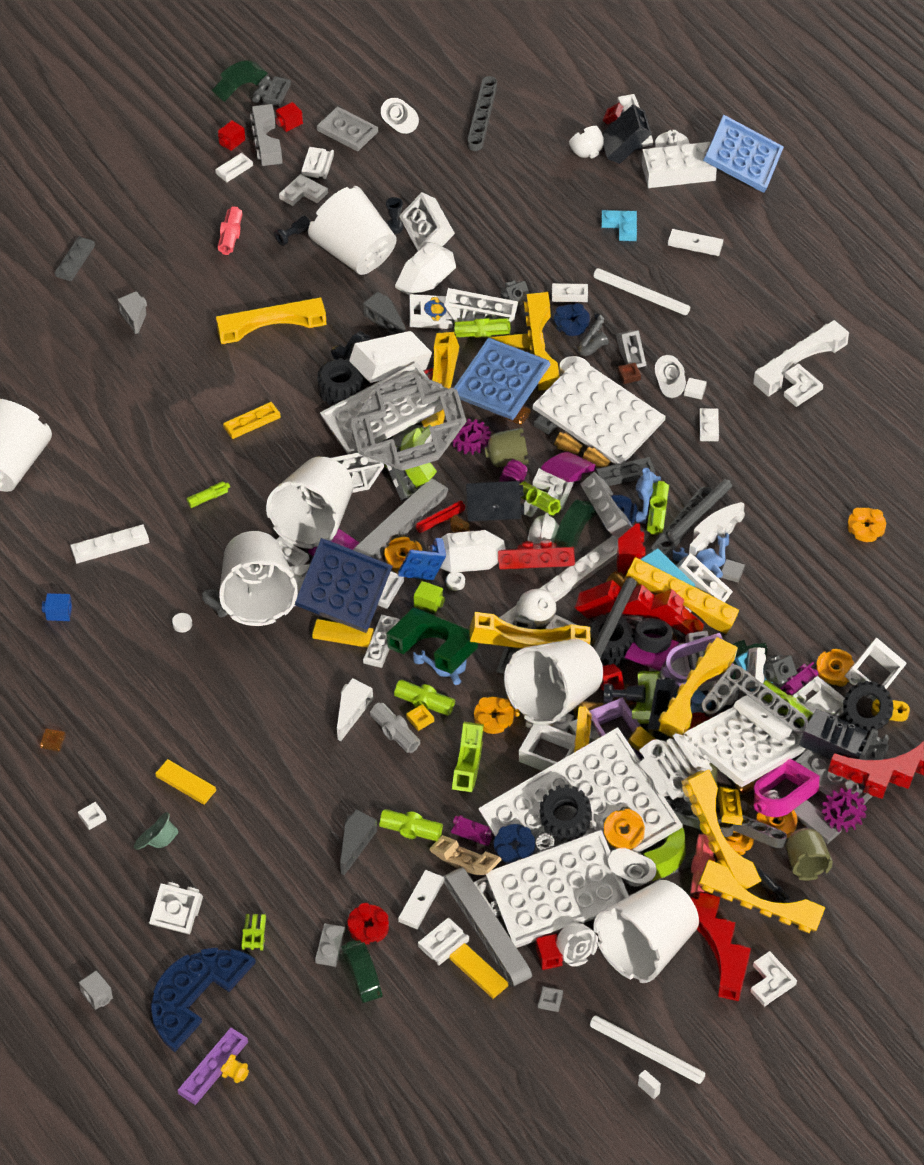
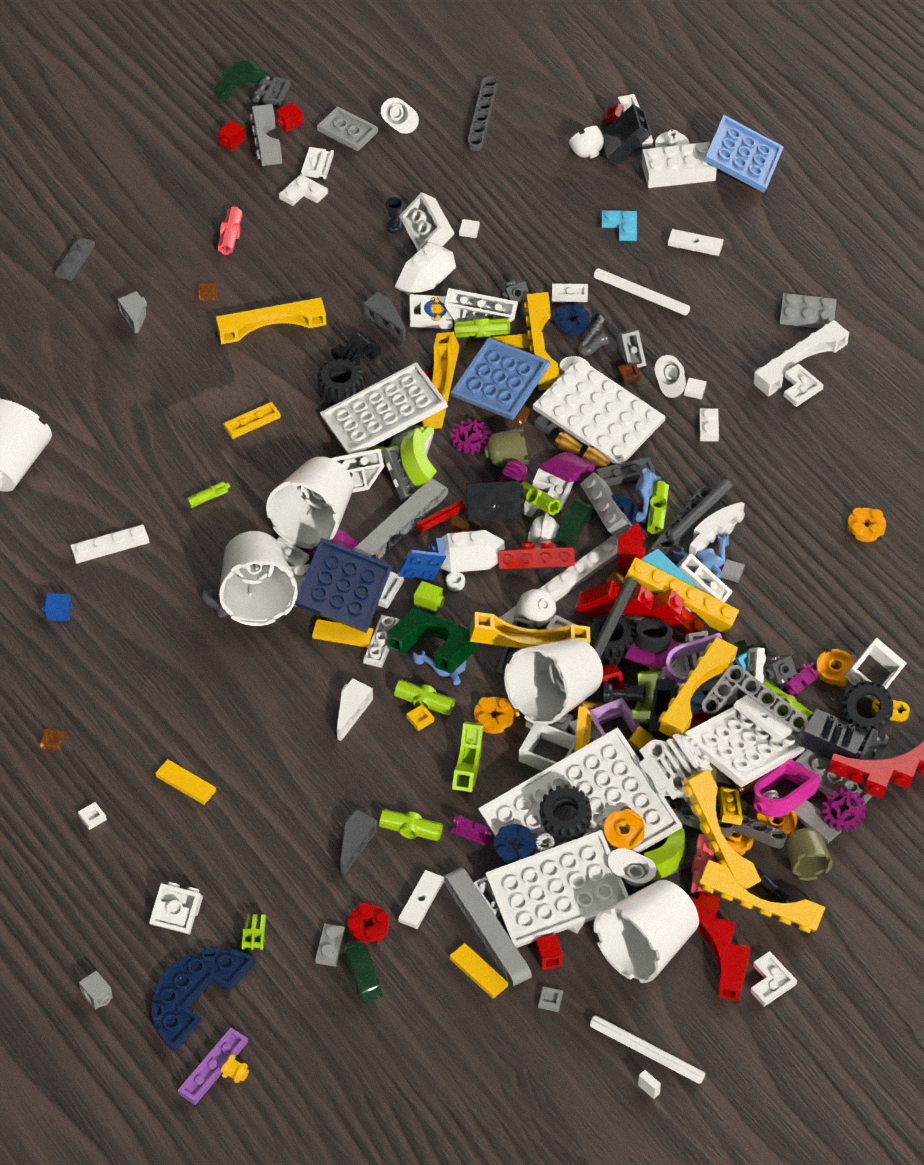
(159, 834): sand green piece -> none
(182, 622): white tile -> none
(207, 291): none -> clear orange tile
(234, 167): white tile -> none
(299, 226): black piece -> none
(353, 231): white cone -> none
(388, 355): white brick -> none
(395, 727): light grey piece -> none
(396, 547): light orange plate -> none
(441, 434): light grey plate -> none
(443, 941): white plate -> none
(469, 228): none -> white tile
(474, 863): tan slope -> none
(576, 943): white cylinder -> none
(807, 310): none -> light grey plate
(826, 699): white container -> none

